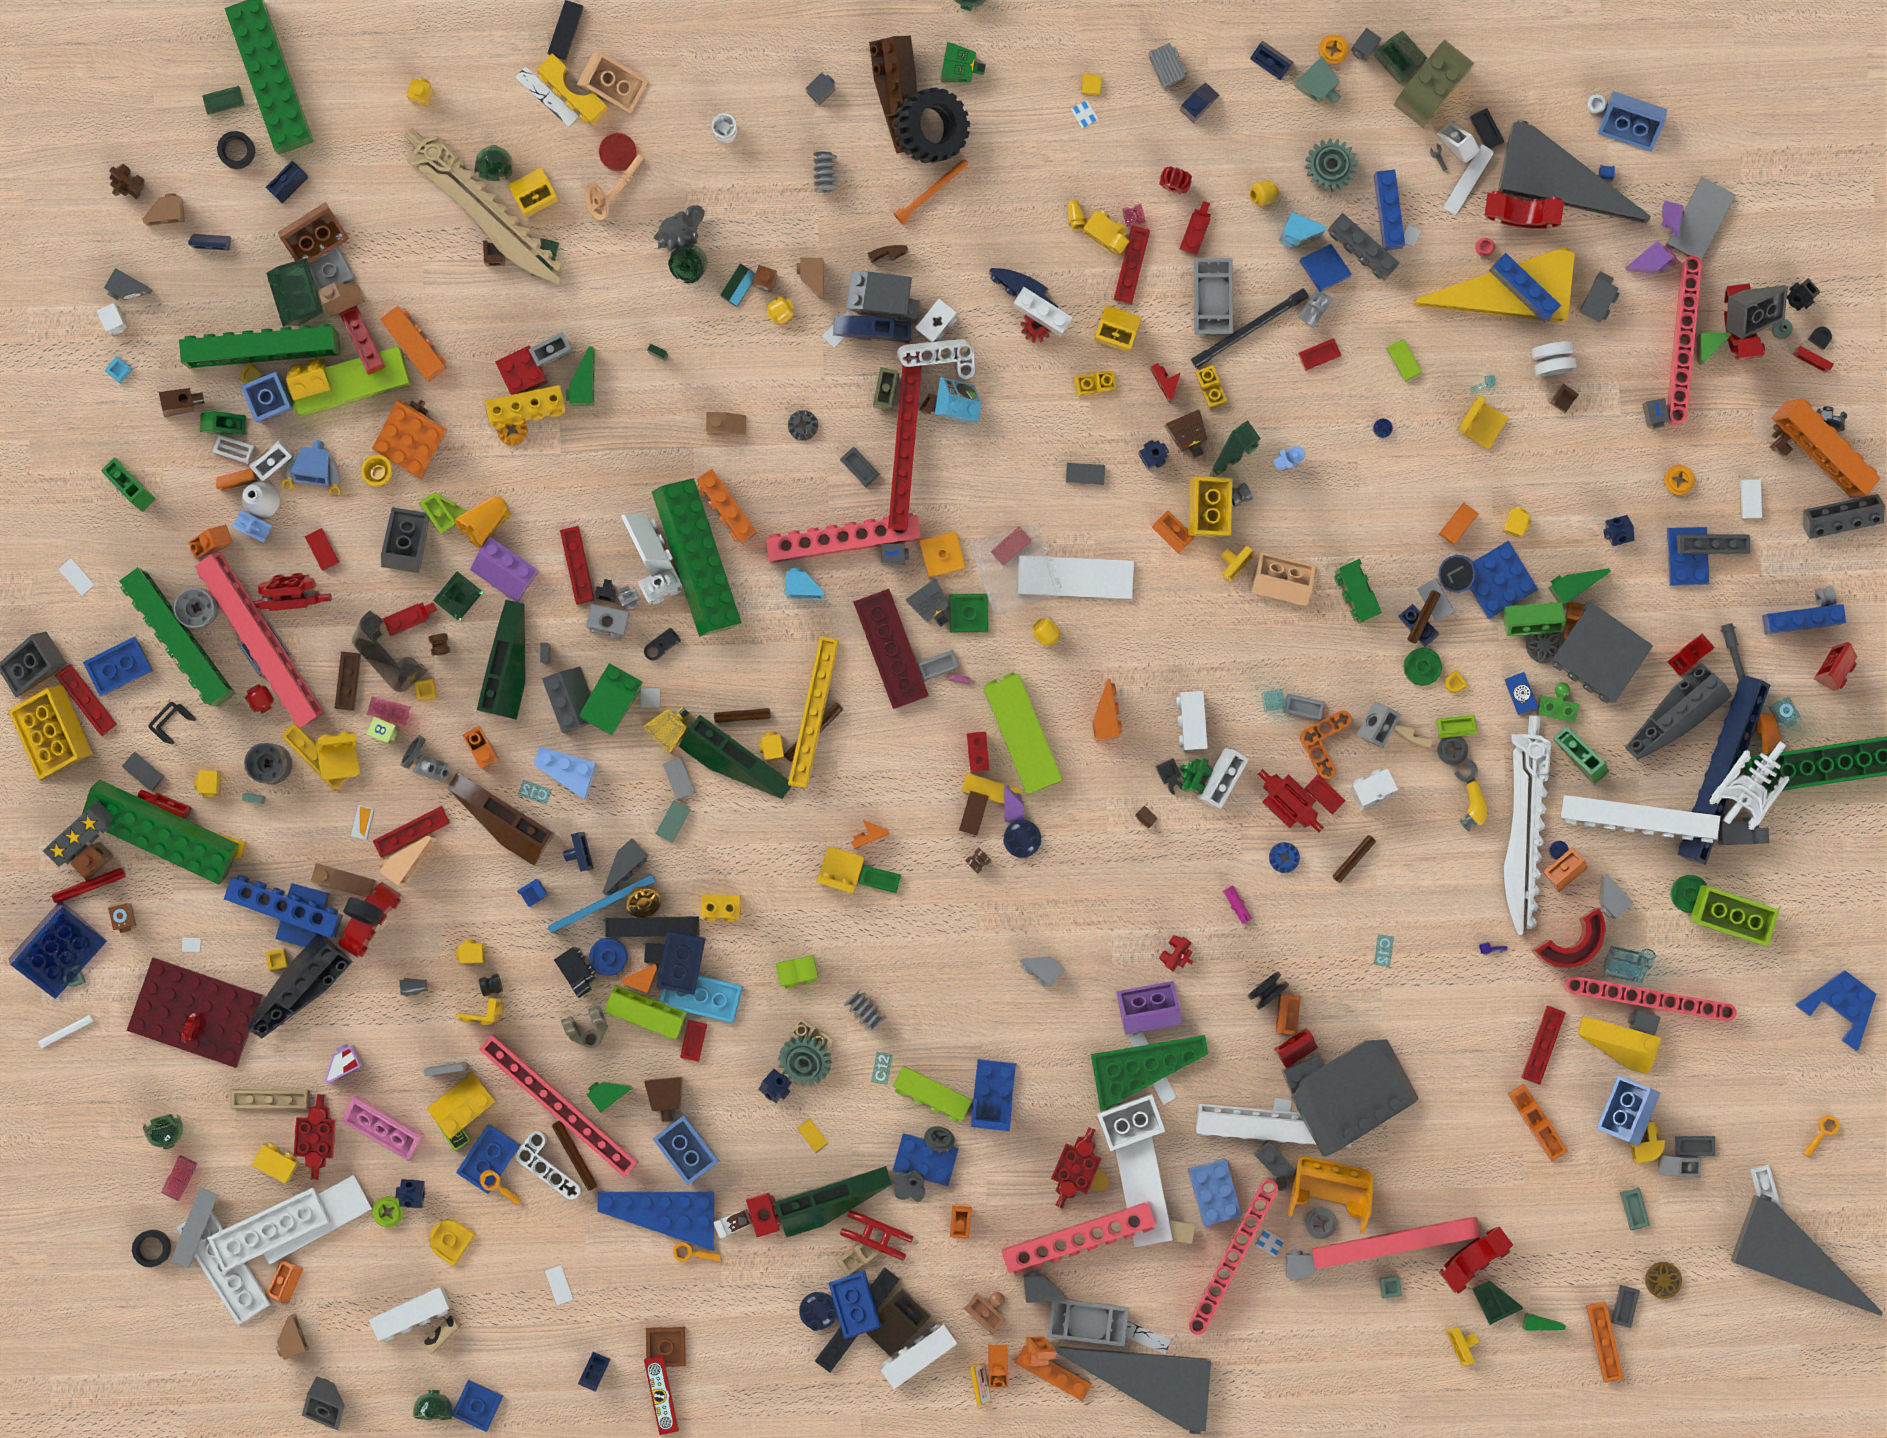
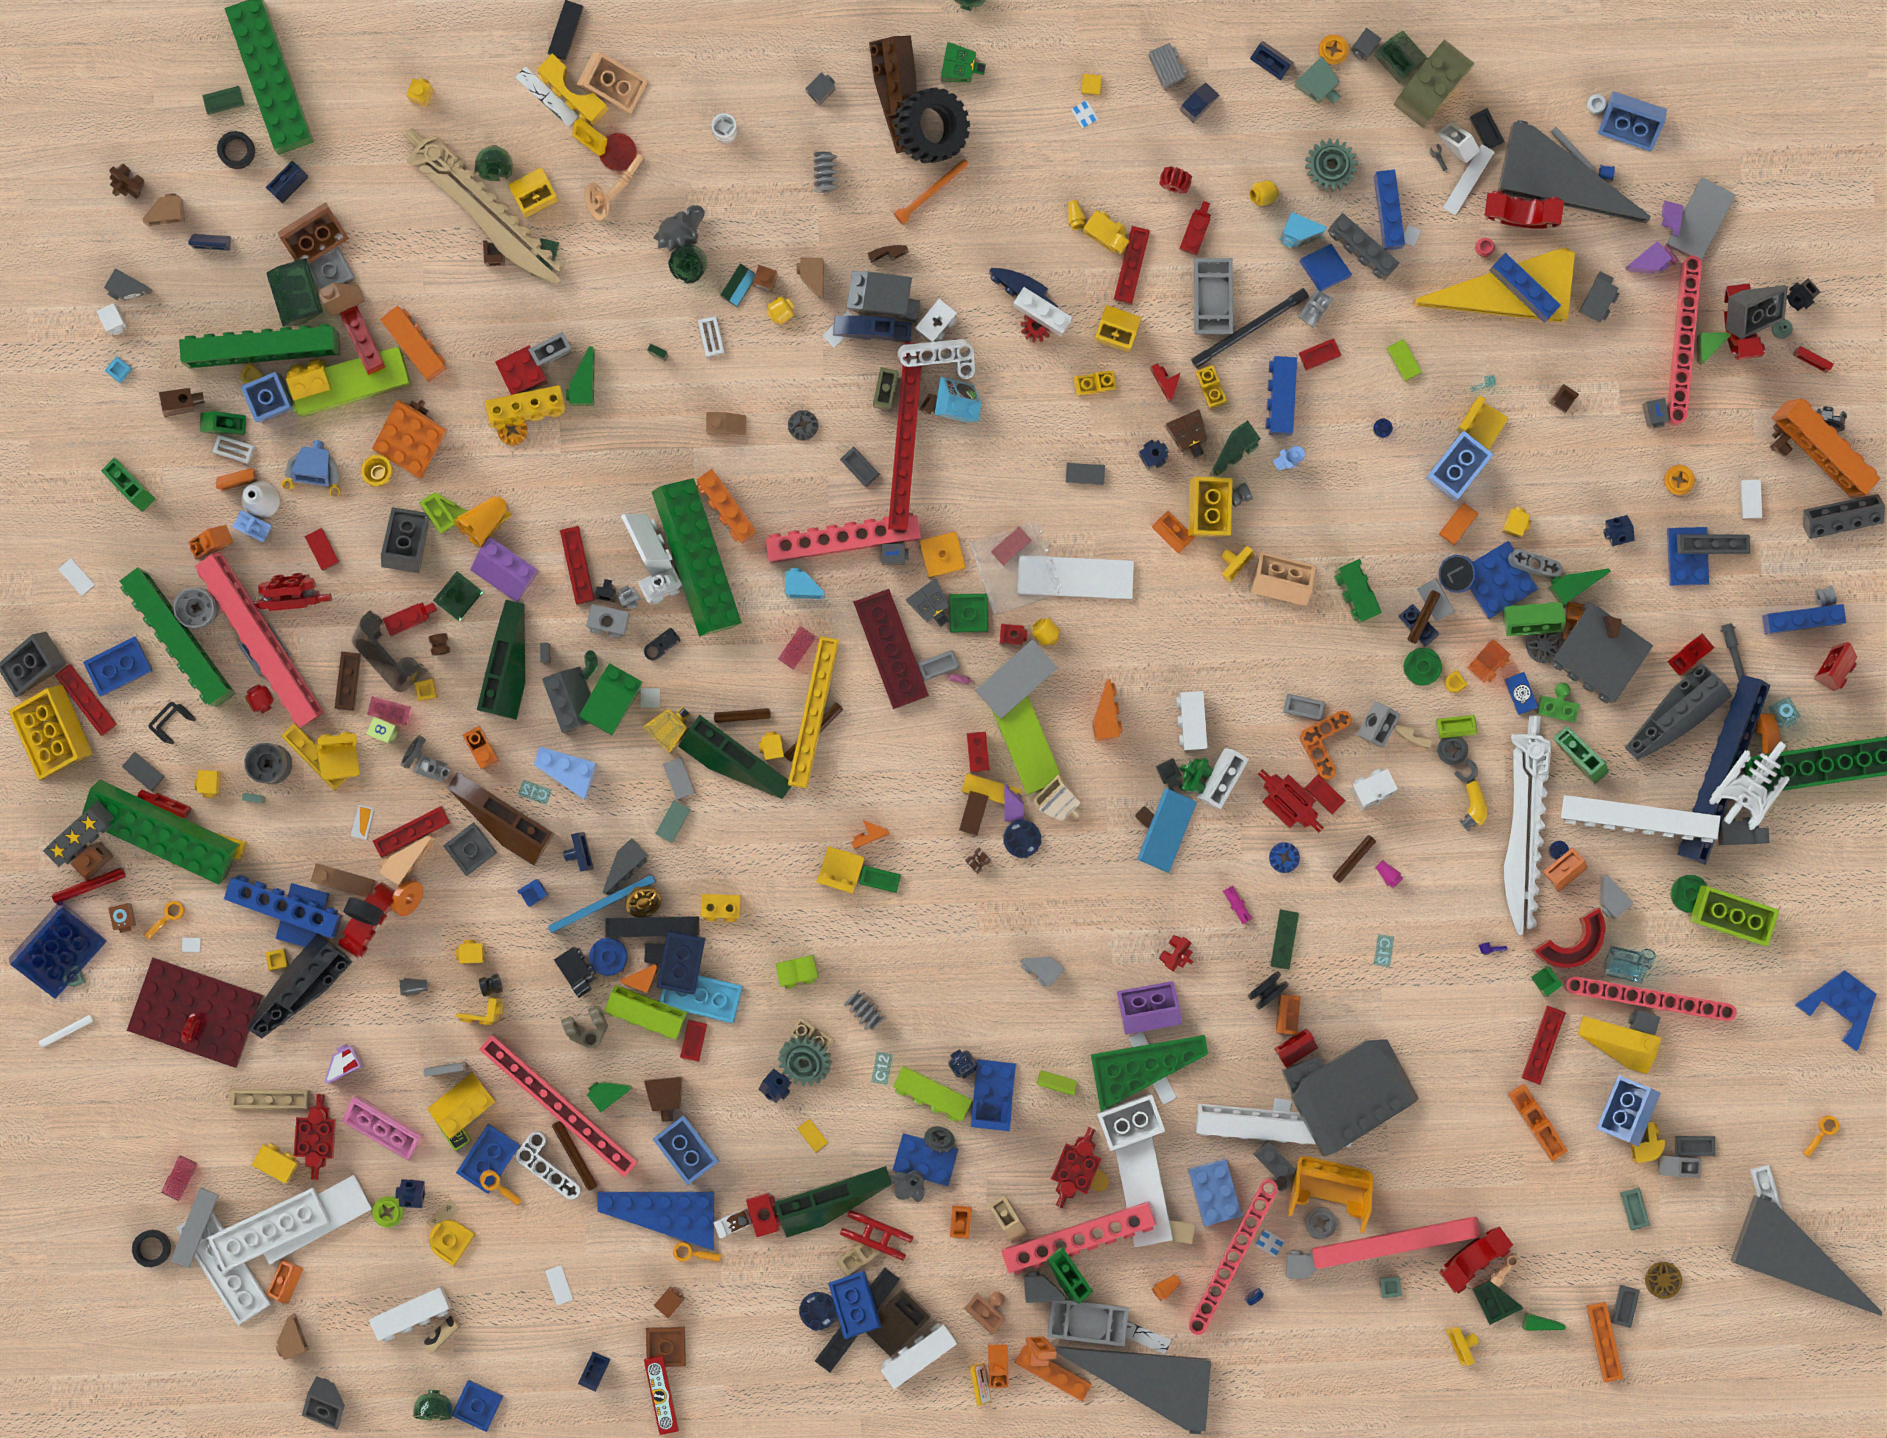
(161, 922): none -> light orange piece
(164, 1131): clear green cylinder -> none
(271, 459): white brick -> none
(407, 897): none -> orange tile
(443, 1213): none -> tan sticker
(470, 849): none -> dark grey tile
(589, 137): none -> yellow plate
(590, 664): none -> clear green arm
(669, 1301): none -> dark orange brick
(714, 352): none -> white tile
(797, 647): none -> clear pink slope
(962, 1063): none -> dark blue head
(1005, 637): none -> red brick
(1008, 1219): none -> tan slope
(1016, 679): none -> light grey tile
(1057, 1082): none -> lime slope
(1058, 800): none -> tan torso
(1069, 1276): none -> green slope
(1130, 218): clear pink wheel -> none
(1166, 830): none -> dark azure tile
(1166, 1287): none -> orange cone
(1254, 1296): none -> clear blue tile
(1273, 700): clear light blue brick -> none
(1282, 395): none -> blue brick
(1284, 939): none -> clear green tile
(1389, 874): none -> dark pink cone
(1459, 466): none -> light blue brick
(1488, 661): none -> clear orange brick
(1511, 1260): none -> light nougat bar
(1527, 566): none -> light grey beam
(1546, 981): none -> green panel
(1554, 359): white wheel -> none
(1571, 148): none -> light grey bar
(1612, 626): none -> reddish brown slope
(1821, 337): black tile -> none

